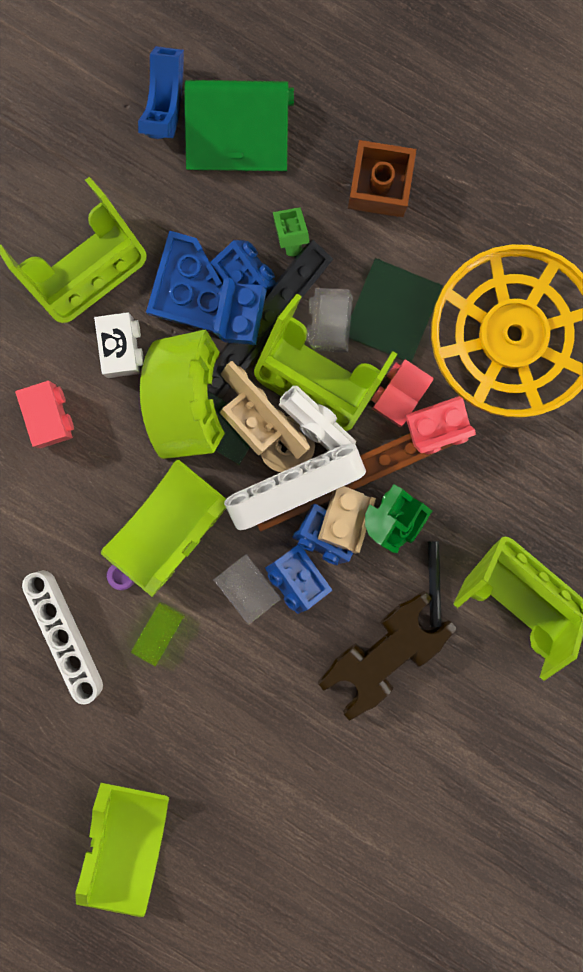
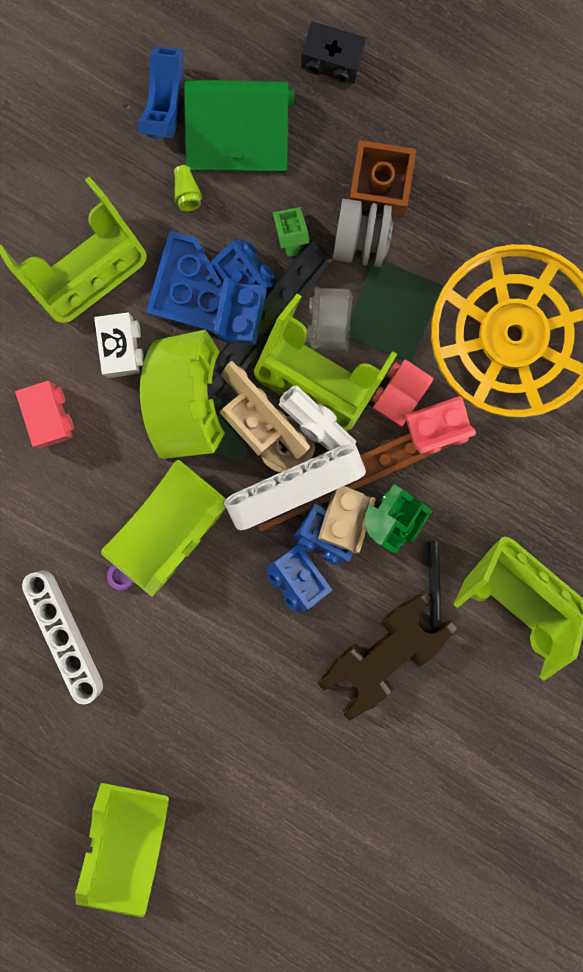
(157, 634): clear neon green plate -> none
(186, 190): none -> lime cone
(247, 589): clear plate -> none
(326, 40): none -> black brick
(362, 232): none -> light grey wheel

